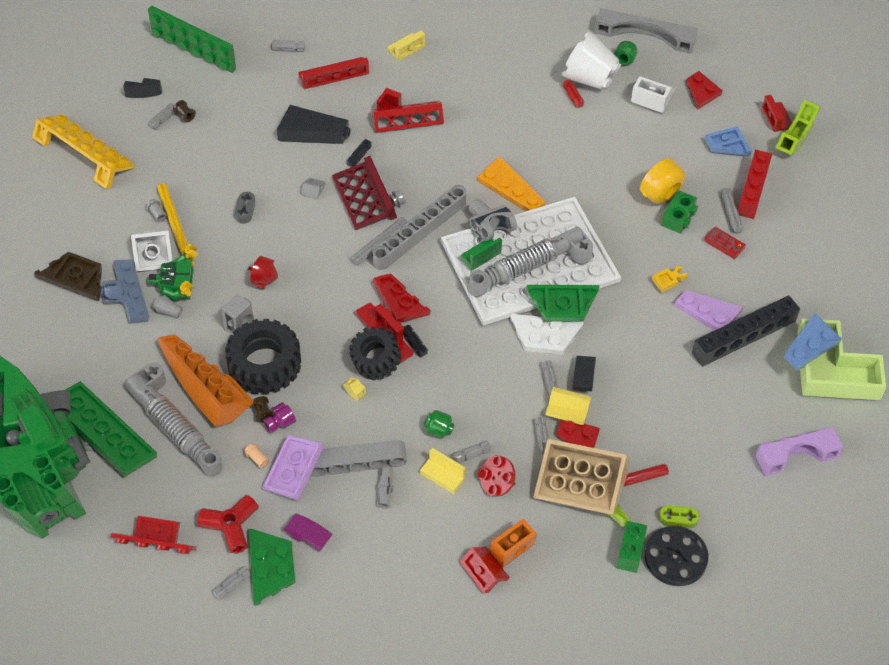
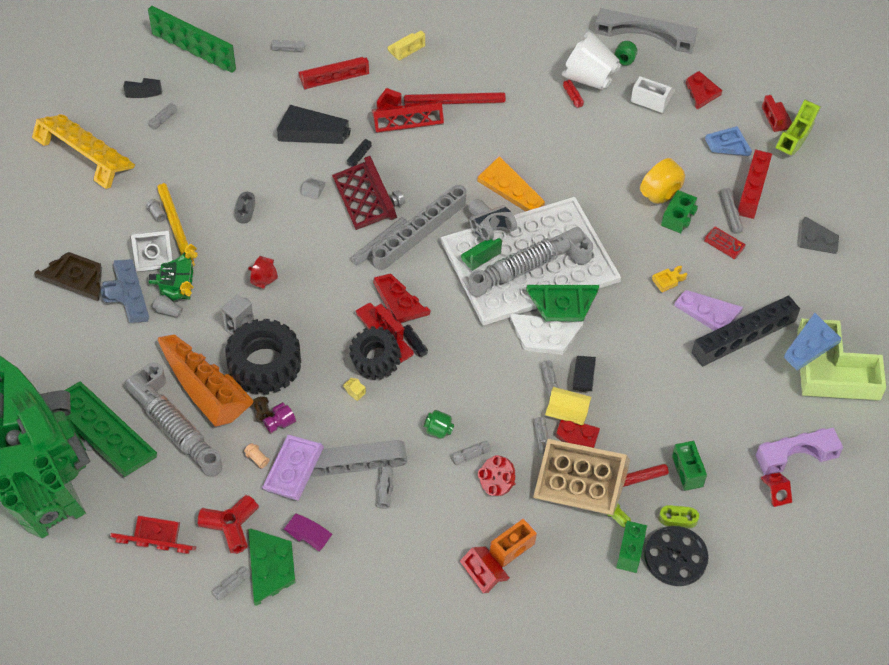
(184, 111): dark brown bush -> none
(443, 471): light yellow panel -> none
(456, 98): none -> red axle
(689, 465): none -> green brick
(778, 482): none -> red bracket
(818, 237): none -> dark grey wing

